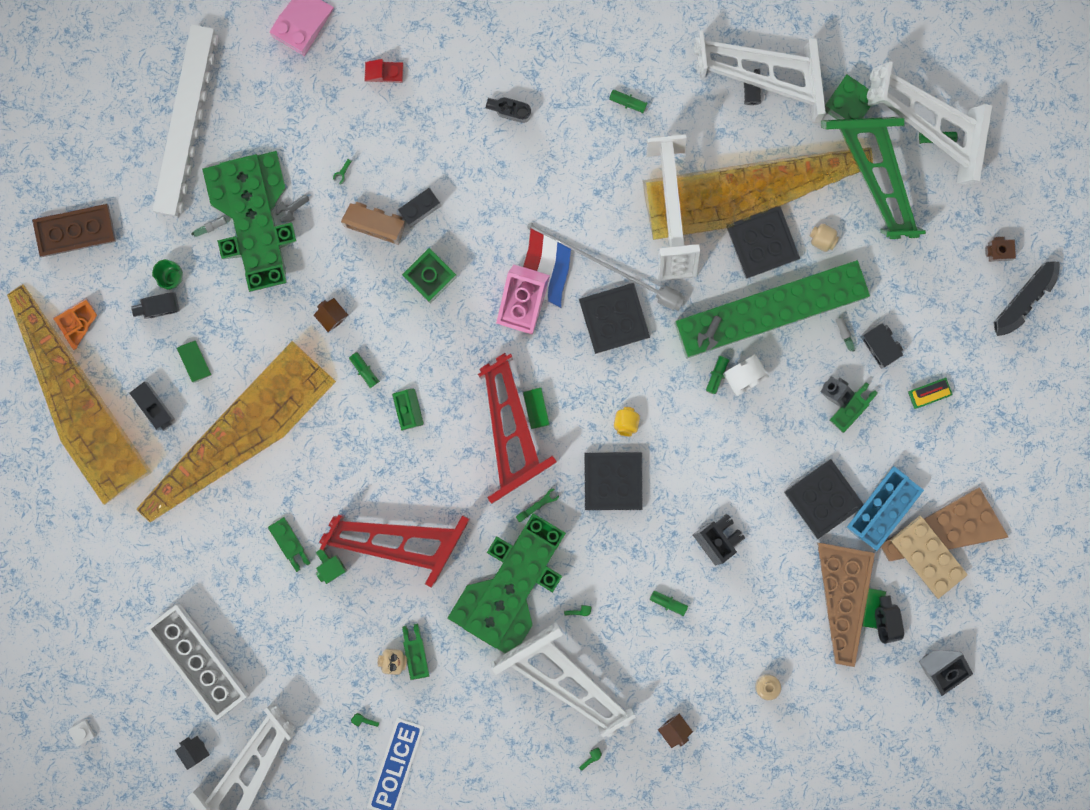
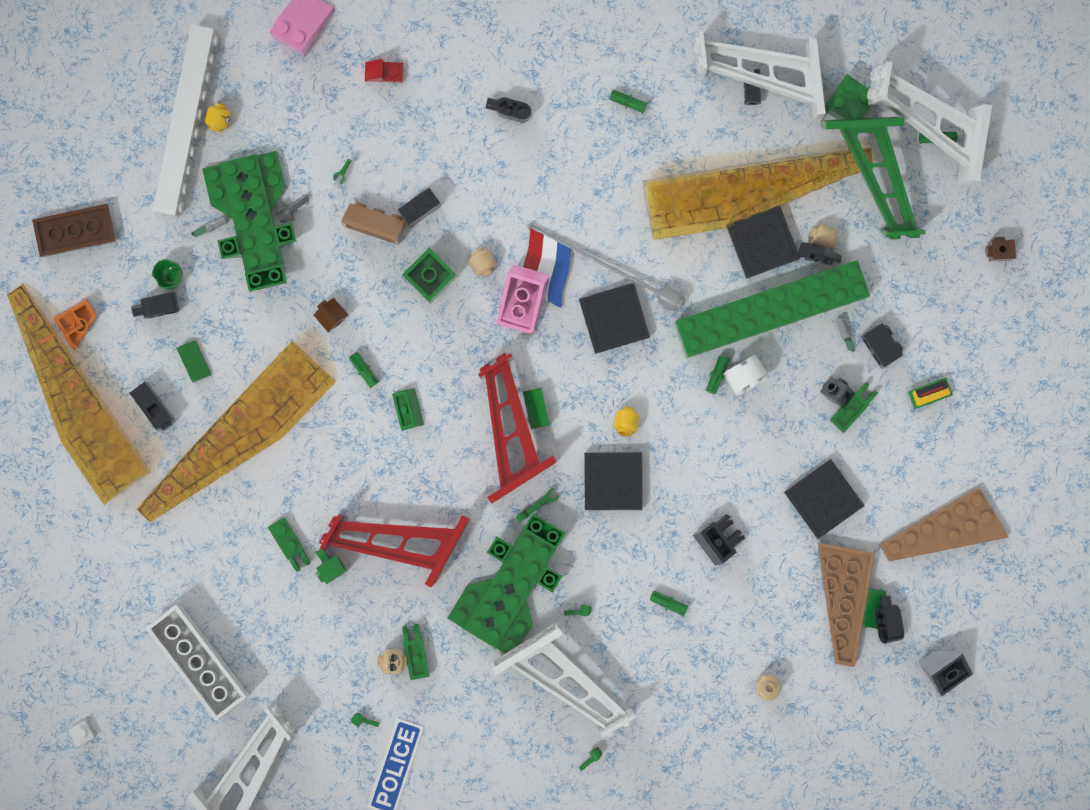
(191, 752): black brick -> none
(218, 117): none -> yellow head
(482, 262): none -> tan head
(675, 731): reddish brown brick -> none
(677, 260): white piece -> none
(710, 333): dark grey bar -> none
(814, 253): none -> black plate
(885, 508): dark azure brick -> none
(929, 557): tan plate -> none
(1011, 316): black brick -> none

